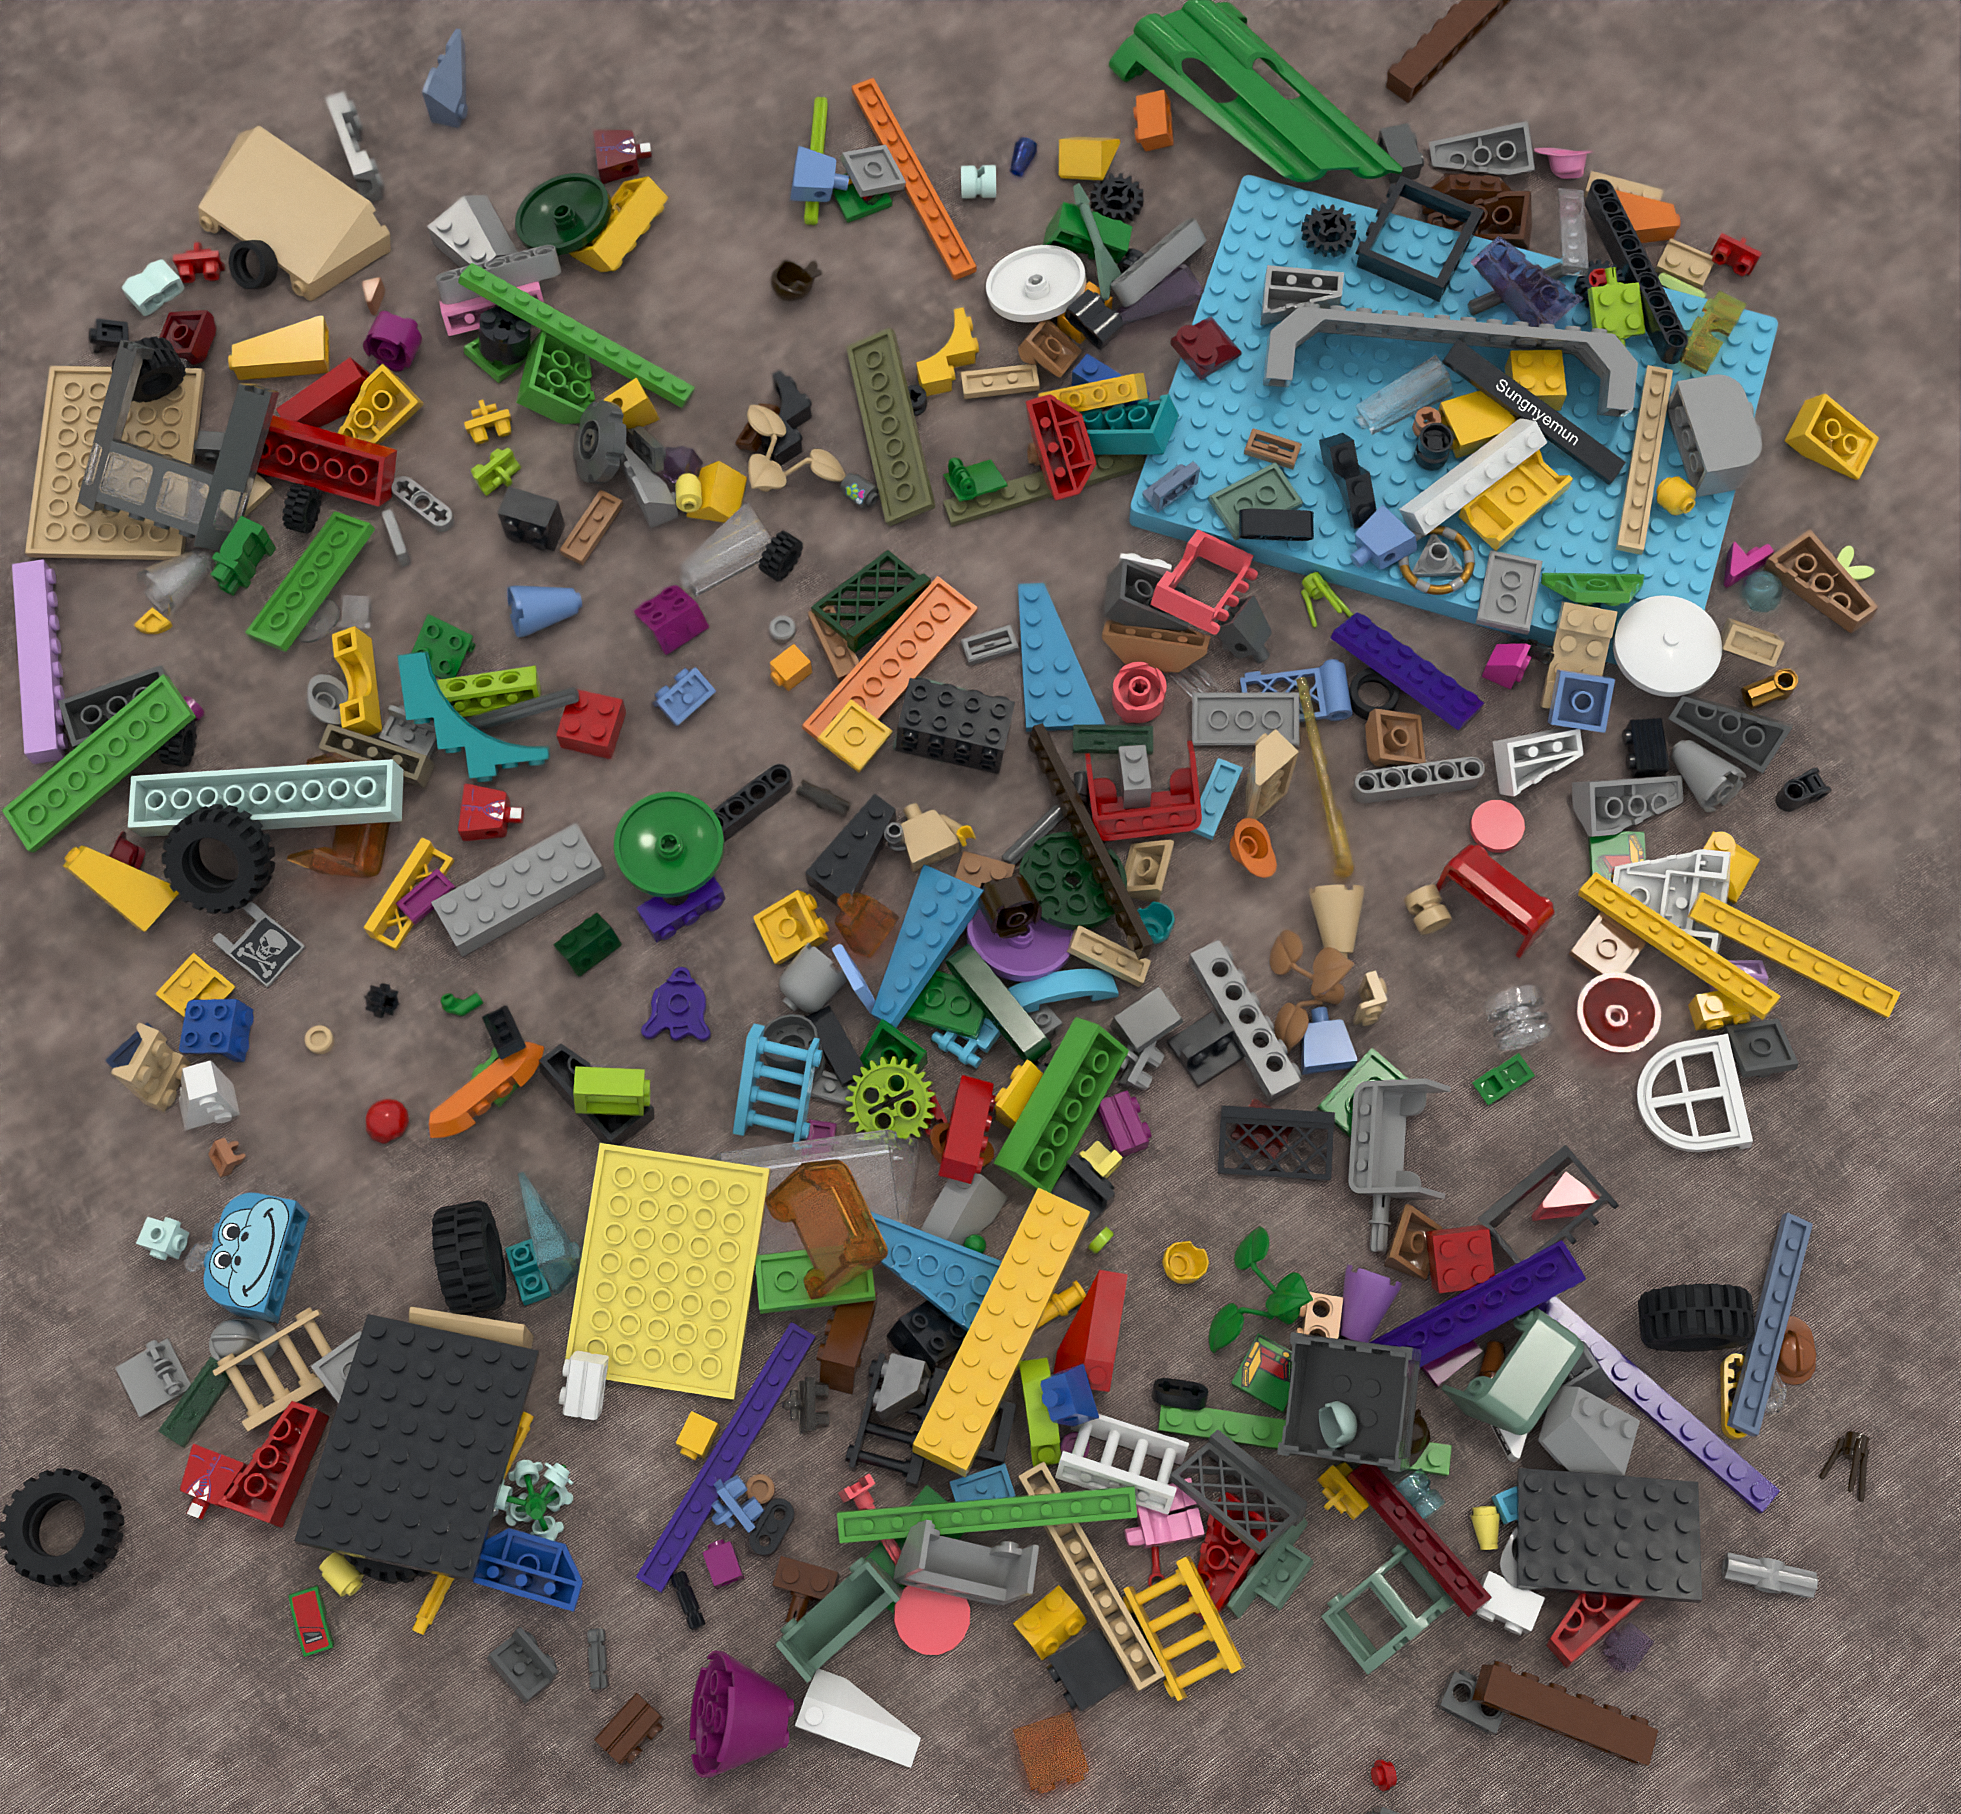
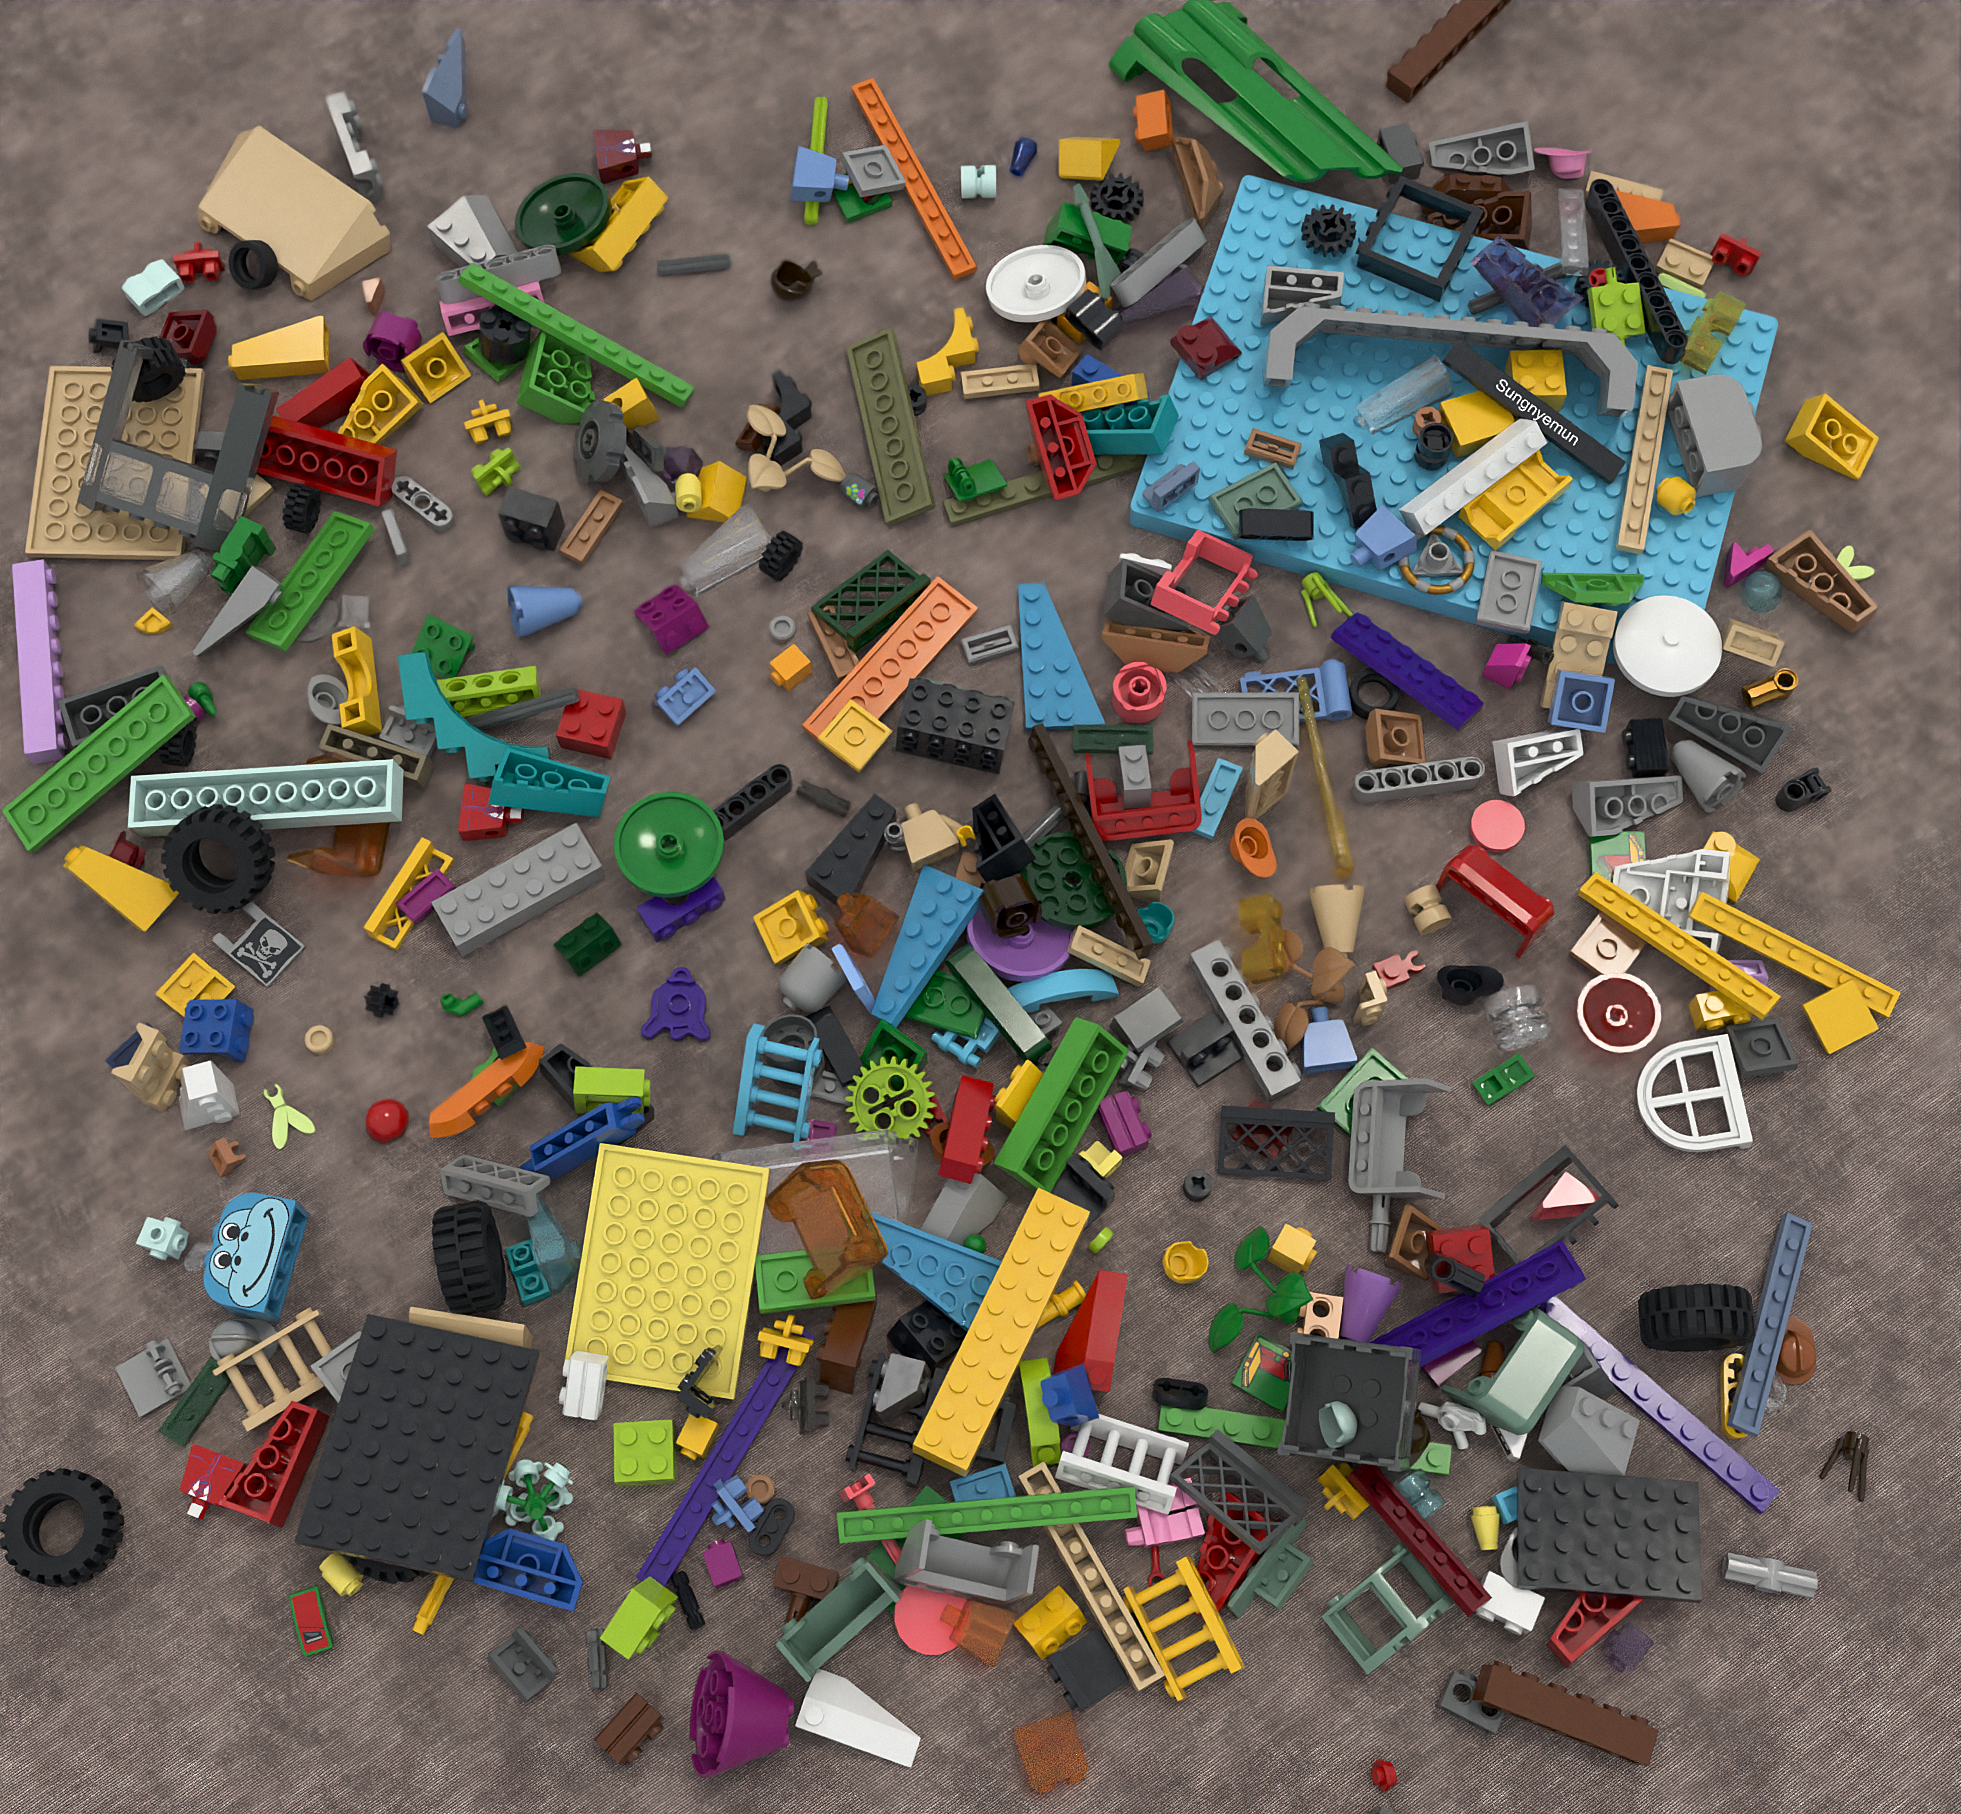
(201, 694): none -> green bar
(249, 599): none -> light grey wedge
(284, 1115): none -> yellowish green piece
(435, 368): none -> yellow slope
(490, 1187): none -> light grey fence
(547, 785): none -> teal wedge
(581, 1138): none -> blue hinge
(639, 1618): none -> lime brick
(645, 1453): none -> lime brick
(693, 264): none -> dark grey axle
(696, 1400): none -> black bracket
(797, 1345): none -> yellow hips
(979, 1629): none -> clear orange torso
(999, 842): none -> black wedge
(1193, 1190): none -> black wheel
(1197, 178): none -> medium nougat wedge
(1266, 958): none -> clear yellow arch
(1293, 1250): none -> yellow brick
(1396, 971): none -> plate
(1455, 1274): none -> black piece
(1456, 1419): none -> white piece
(1466, 983): none -> black piece
(1839, 1016): none -> yellow tile

